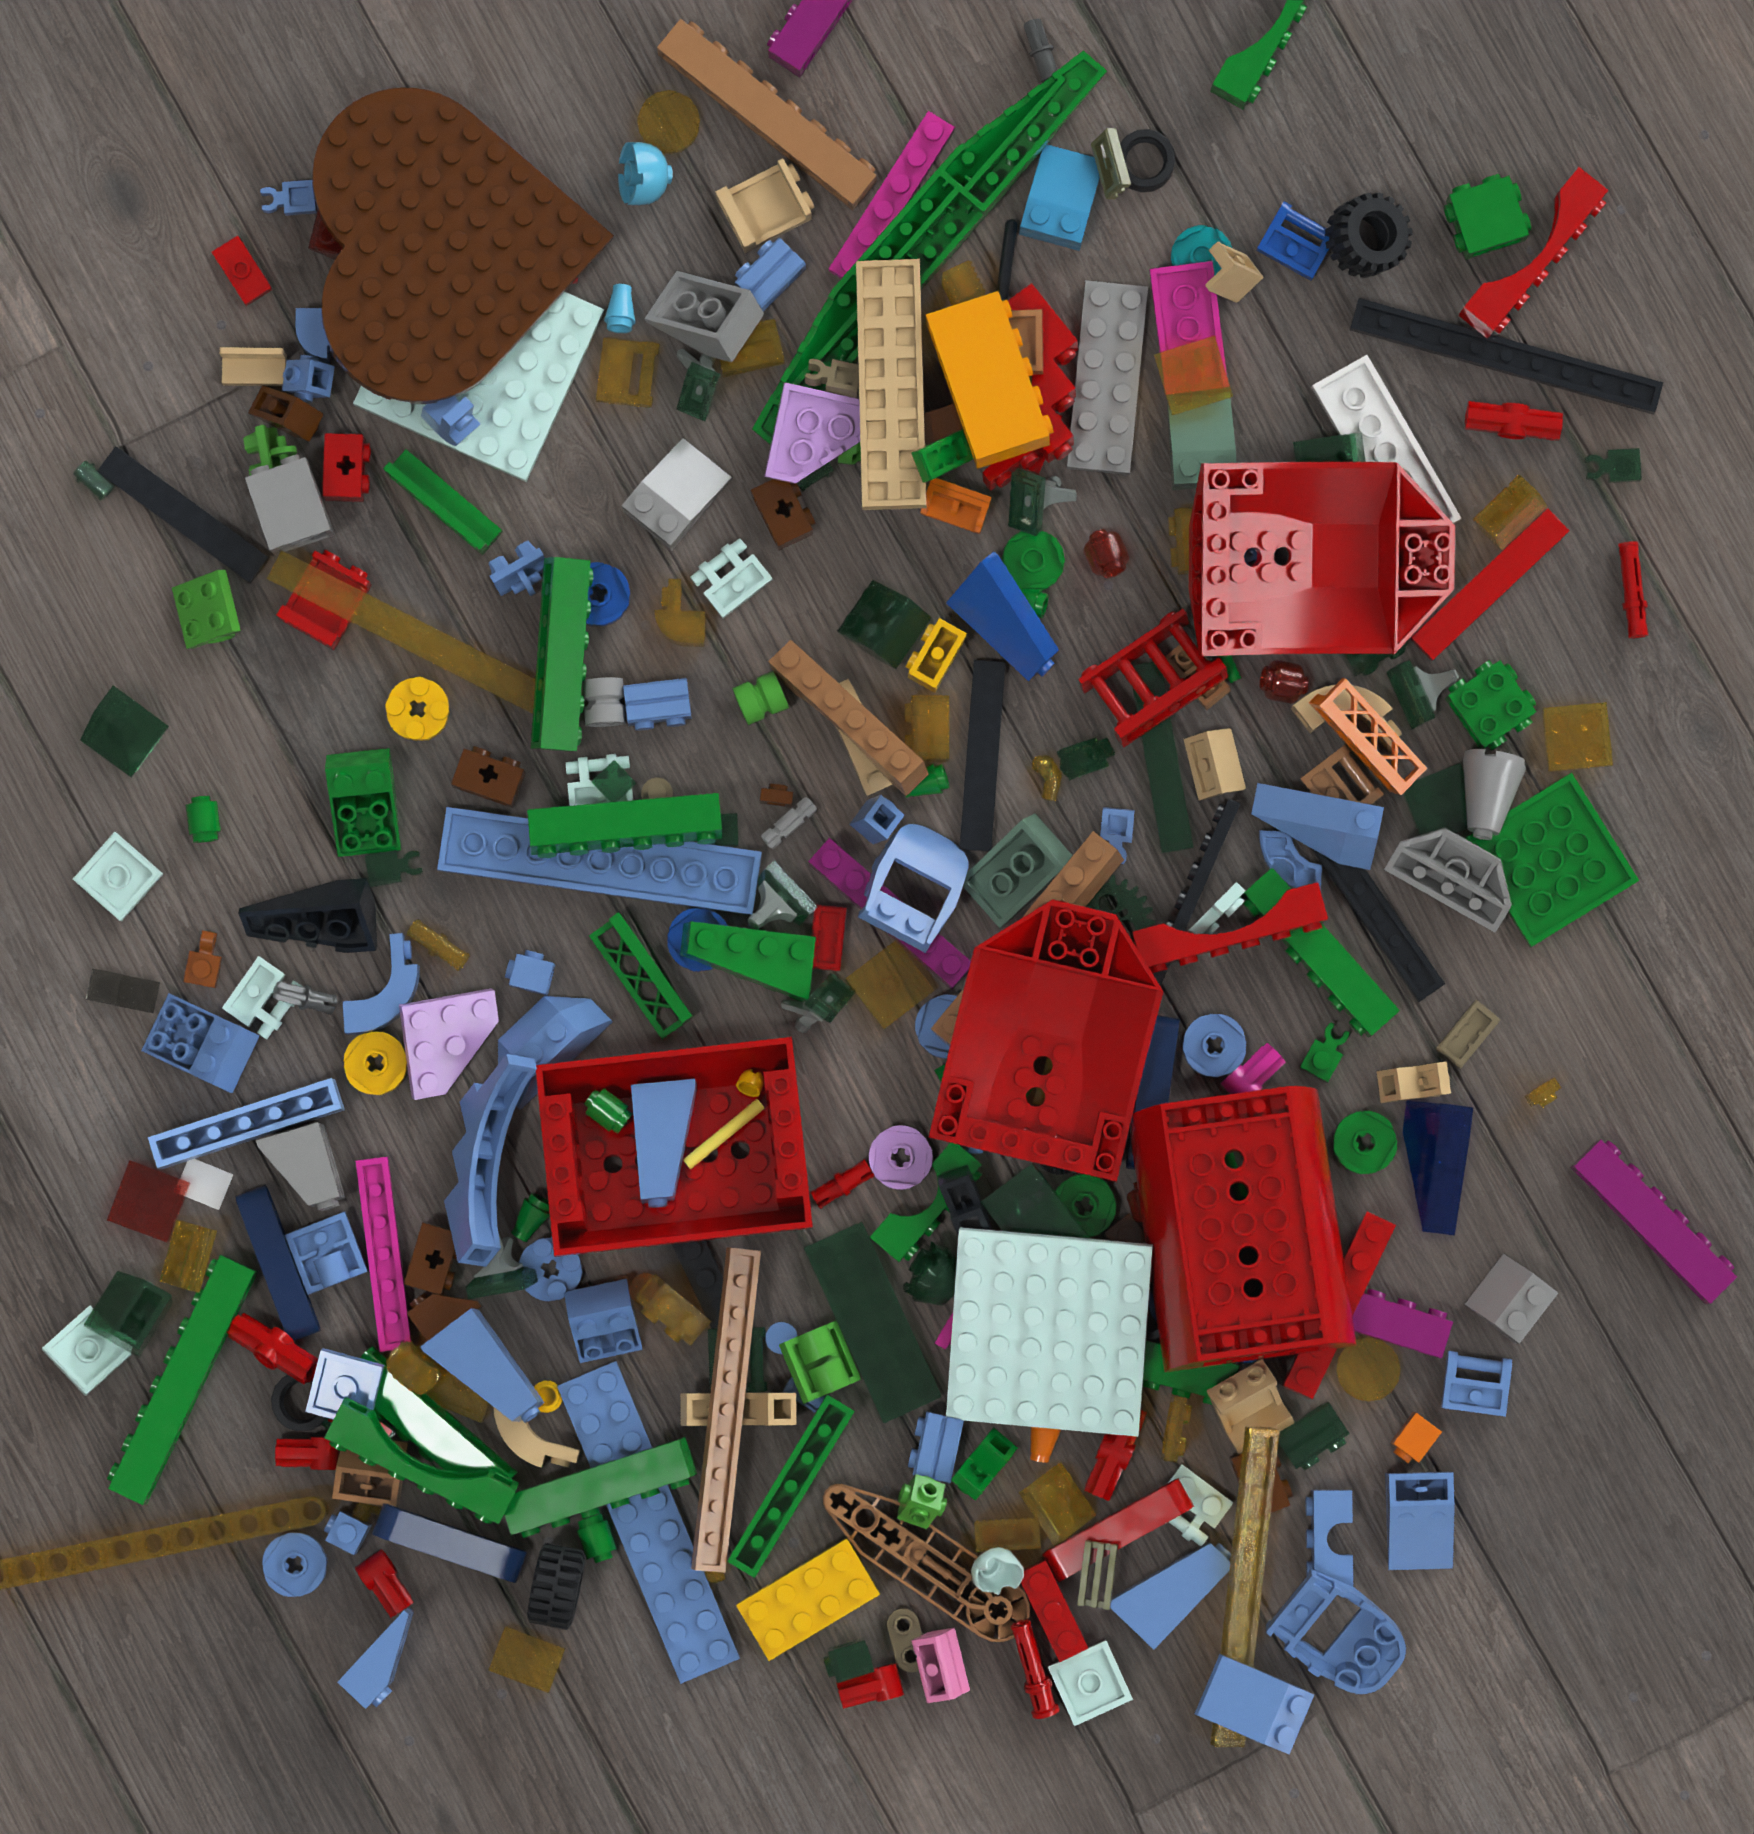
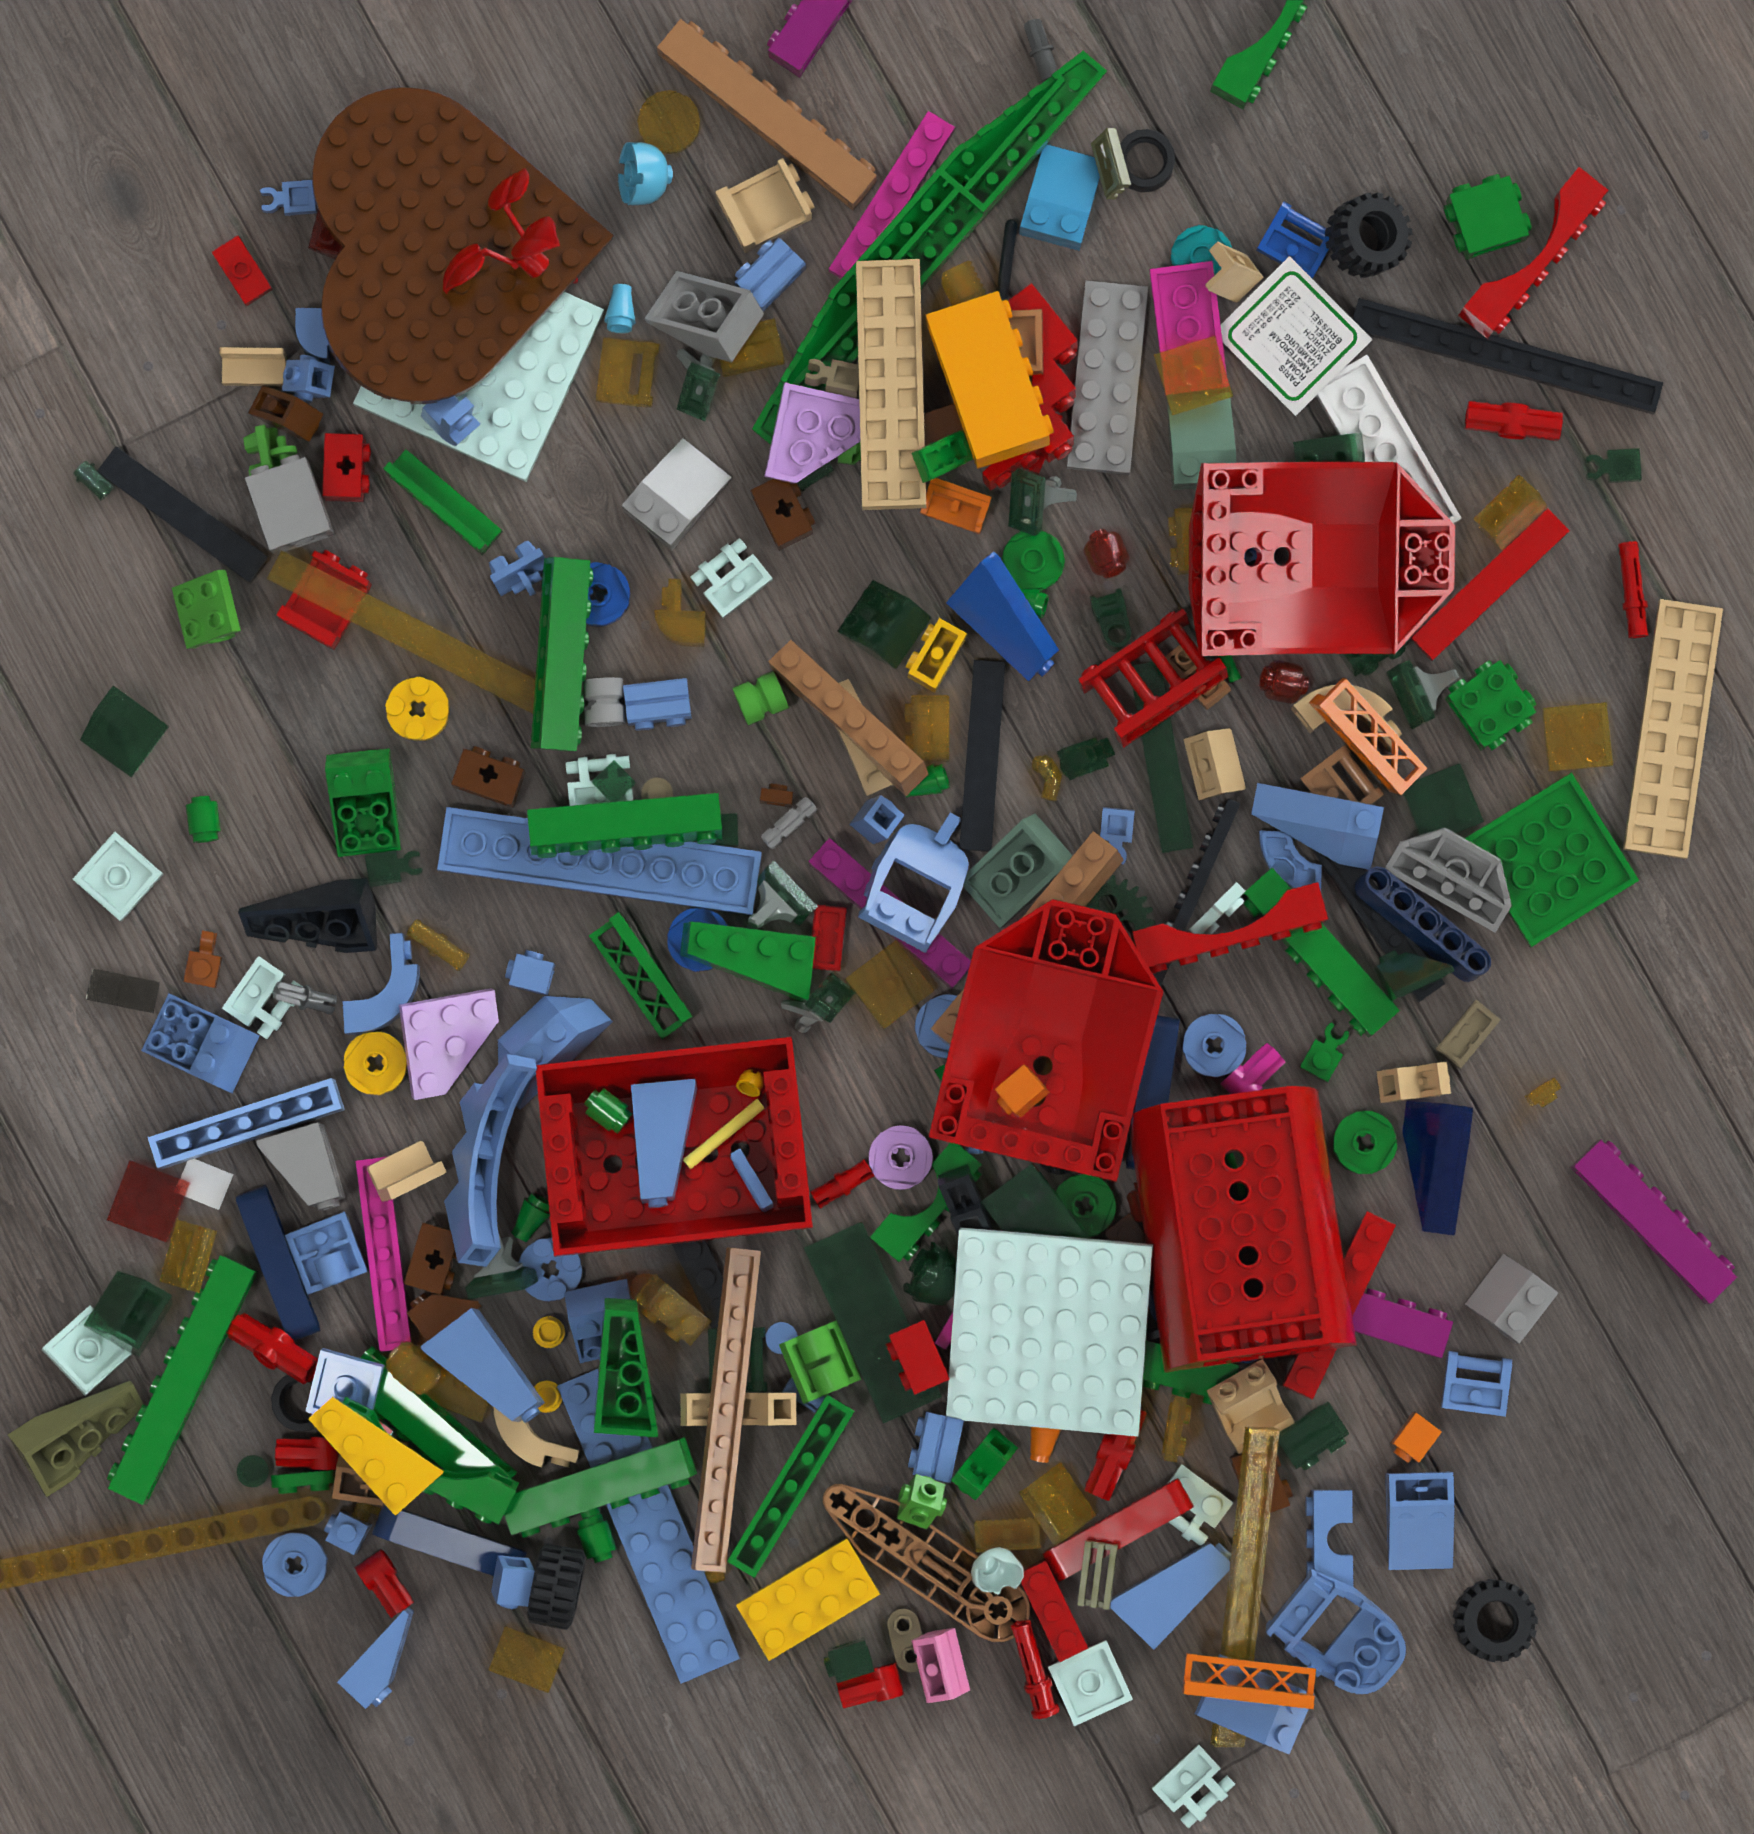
(64, 1438): none -> olive wedge
(252, 1471): none -> clear green plate
(316, 1479): none -> green plate
(381, 1461): none -> yellow wing
(404, 1171): none -> tan panel
(512, 1581): none -> medium blue brick
(527, 251): none -> red plant
(548, 1332): none -> yellow plate
(623, 1381): none -> green wedge
(751, 1180): none -> medium blue tile
(918, 1358): none -> red brick
(947, 828): none -> medium blue tile
(1021, 1091): none -> orange brick
(1111, 614): none -> clear green piece
(1187, 1778): none -> light aqua plate
(1249, 1694): none -> orange fence
(1293, 336): none -> white sticker
(1368, 1369): clear yellow tile -> none
(1407, 922): none -> dark blue beam
(1408, 973): none -> clear green slope
(1490, 789): light grey cone -> none
(1523, 1620): none -> black tyre
(1673, 729): none -> tan plate

